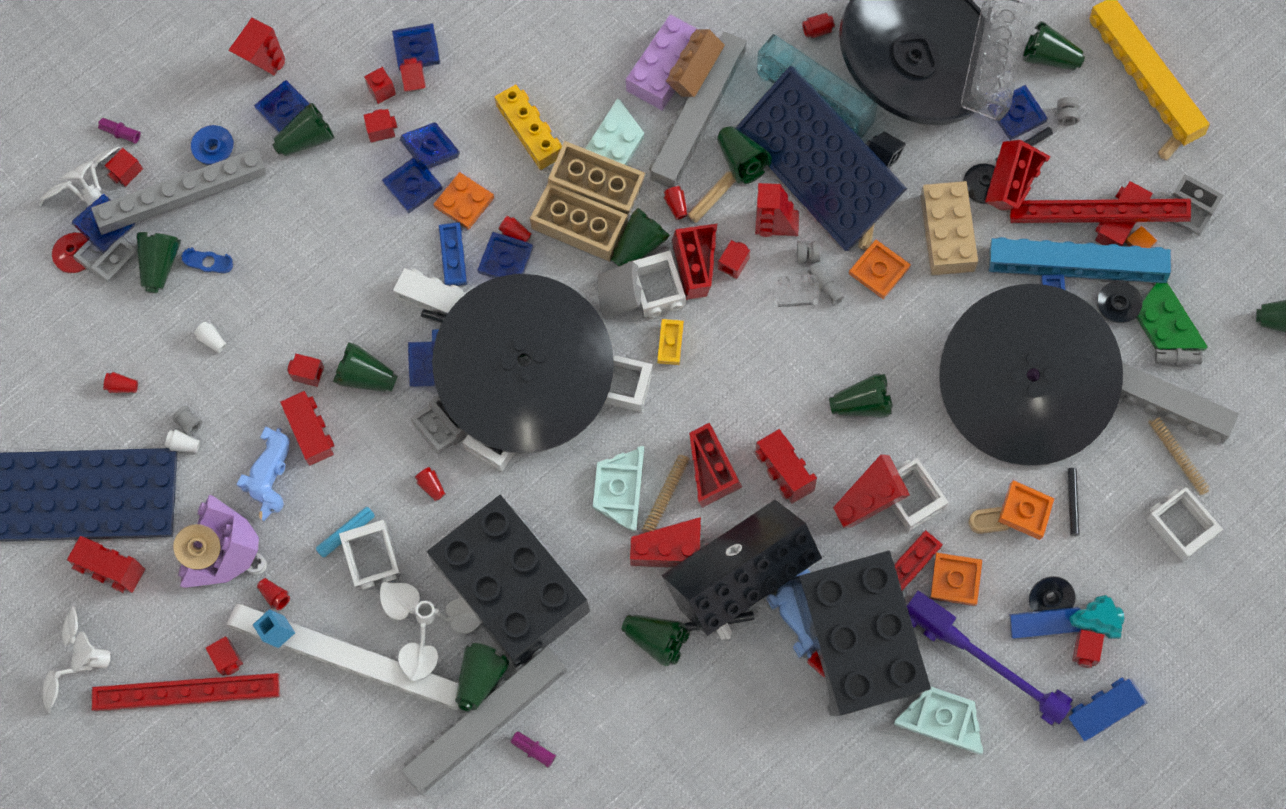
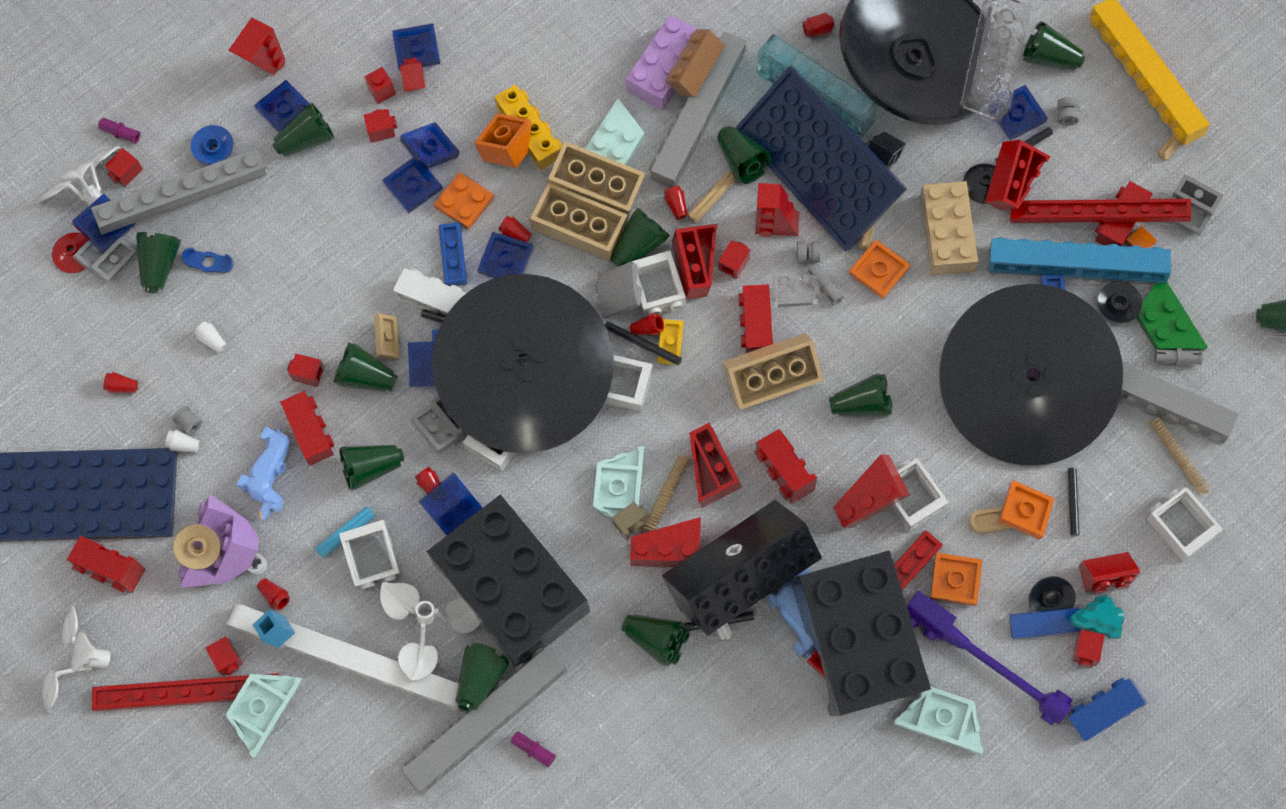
(260, 707): none -> light aqua wing
(368, 463): none -> dark green cone
(386, 336): none -> tan plate
(450, 504): none -> clear blue plate
(504, 140): none -> orange slope
(630, 520): none -> dark tan brick
(643, 343): none -> black bar
(649, 325): none -> red cone
(755, 317): none -> red brick
(772, 371): none -> tan brick
(1108, 572): none -> red slope

